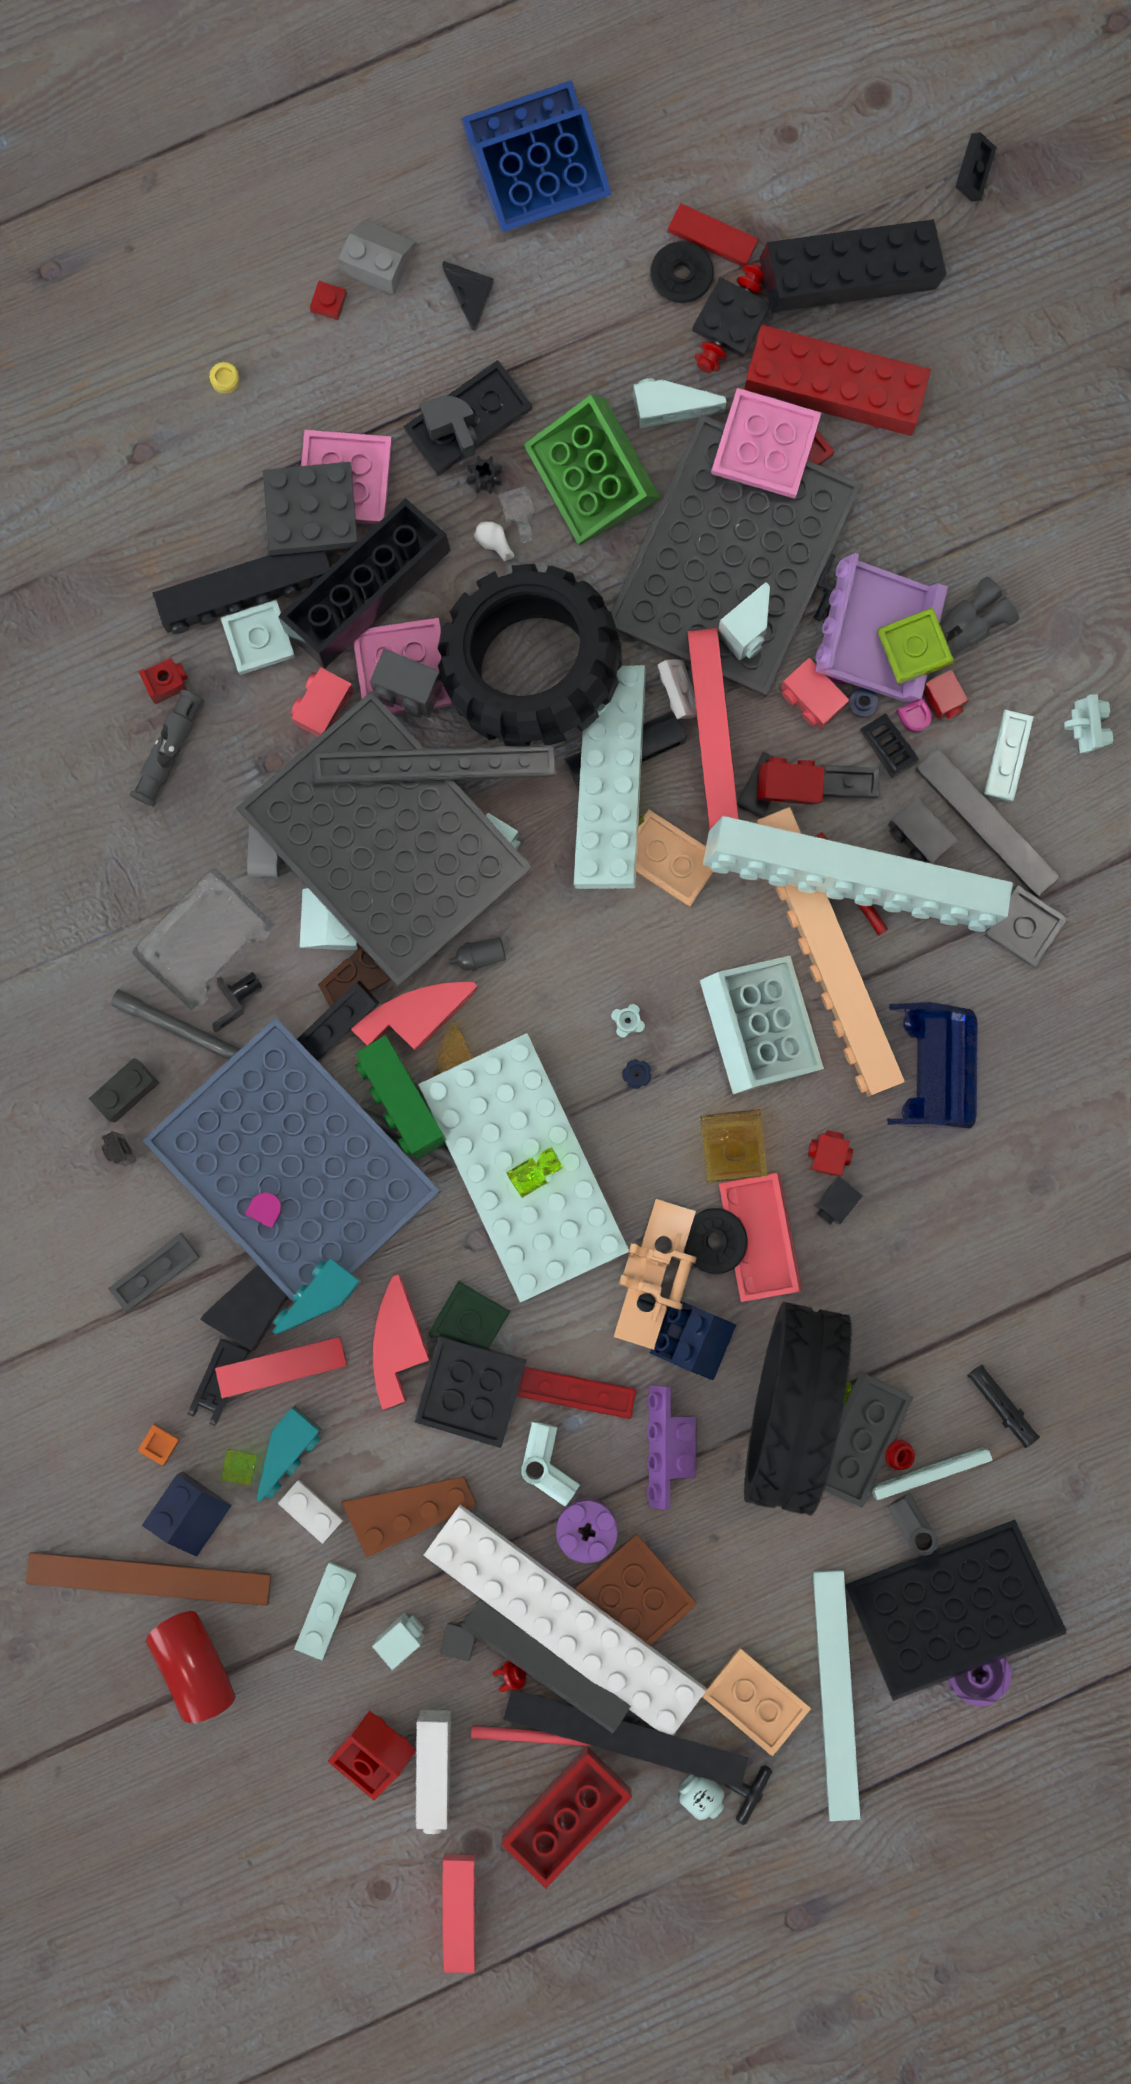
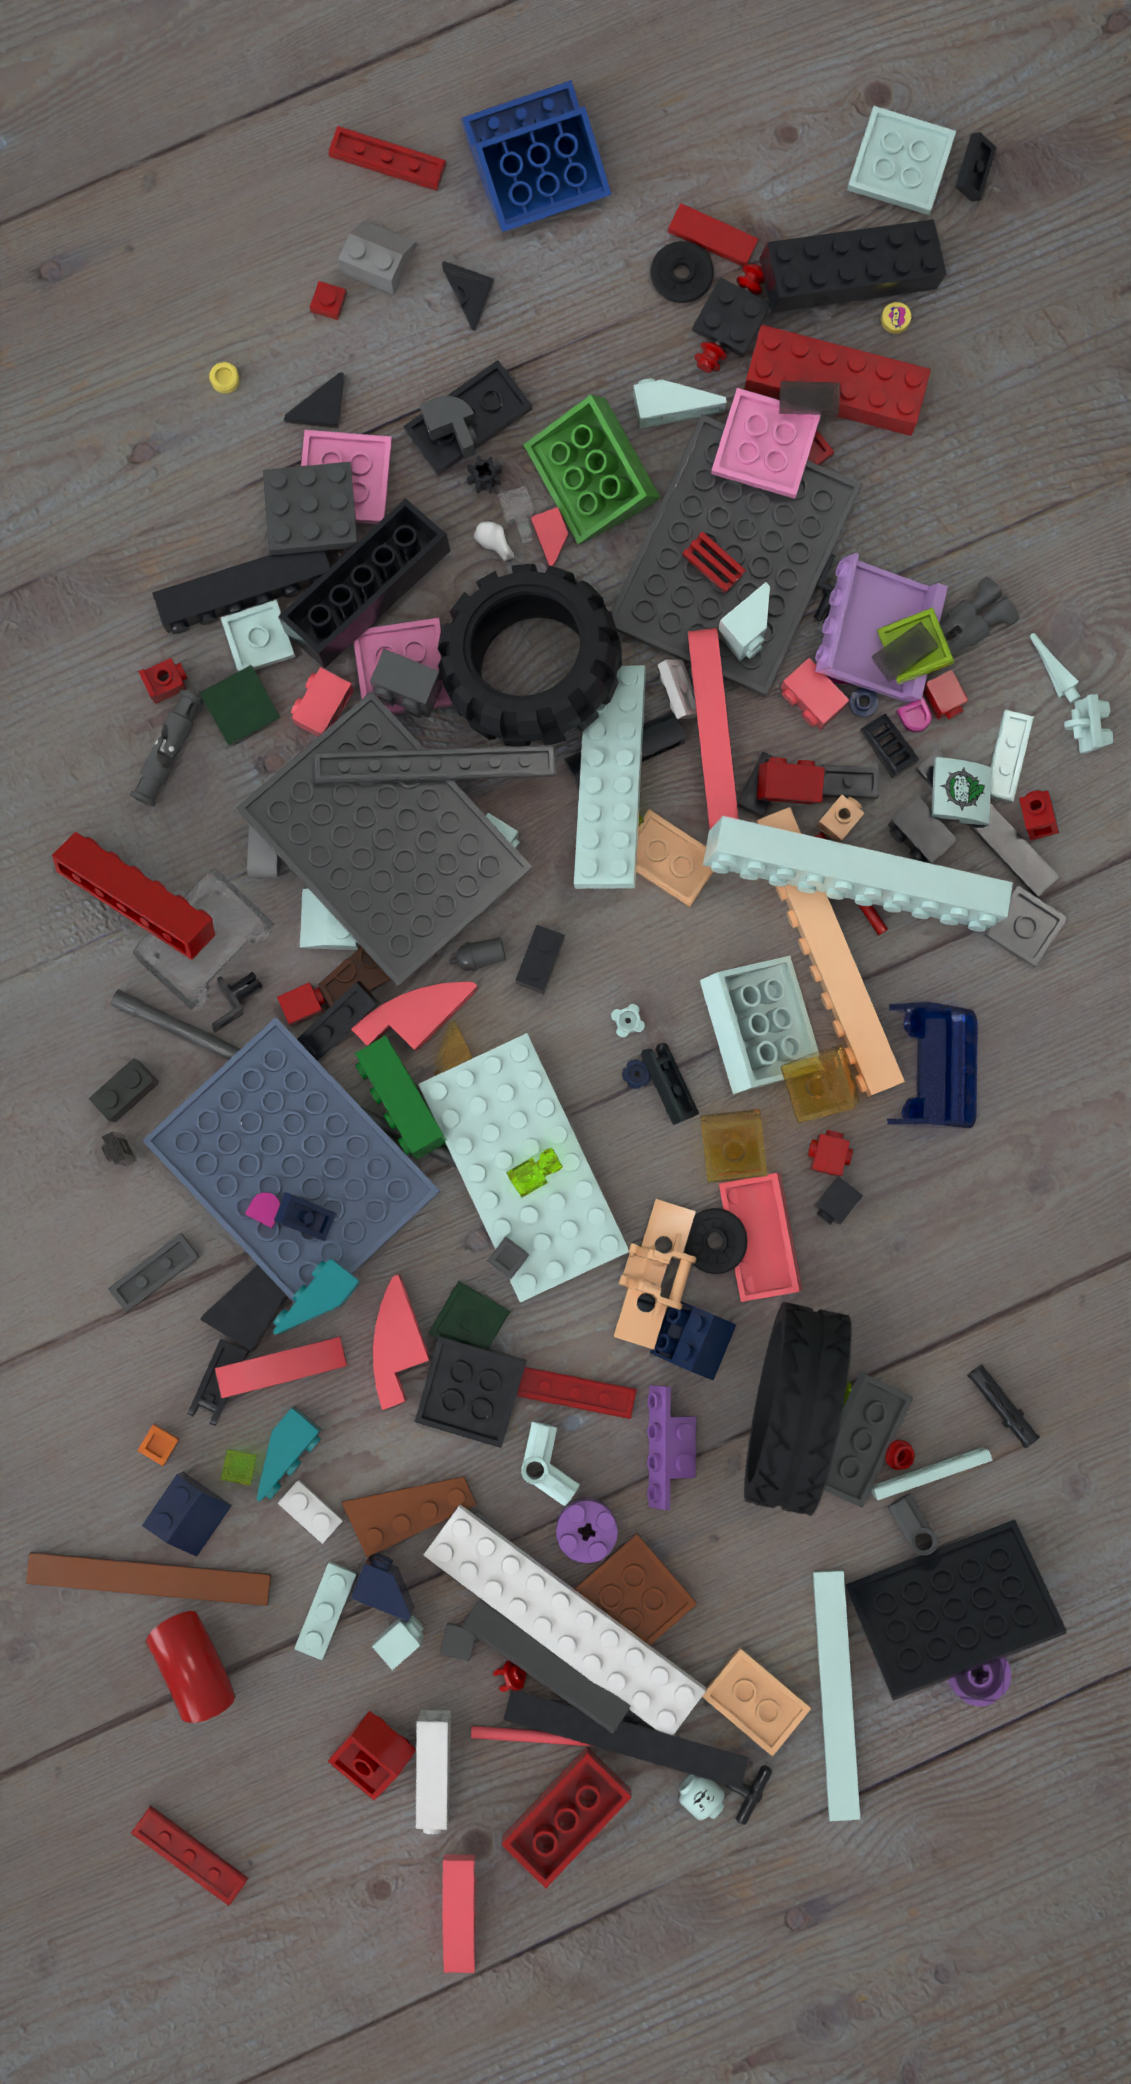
(134, 895): none -> red brick
(189, 1855): none -> red tile
(239, 704): none -> dark green tile
(302, 1003): none -> red brick
(304, 1216): none -> dark blue slope
(321, 407): none -> black tile
(383, 1588): none -> dark blue slope
(387, 158): none -> red tile
(508, 1257): none -> dark grey tile
(540, 959): none -> black brick
(550, 533): none -> coral tile
(669, 1084): none -> black hinge
(727, 559): none -> red tile
(809, 398): none -> clear smoke plate
(820, 1084): none -> clear yellow slope
(841, 818): none -> light nougat brick
(896, 318): none -> light yellow tile
(901, 160): none -> light aqua plate
(905, 652): none -> clear smoke plate
(961, 791): none -> light aqua slope
(1039, 814): none -> red brick
(1061, 678): none -> light aqua piece

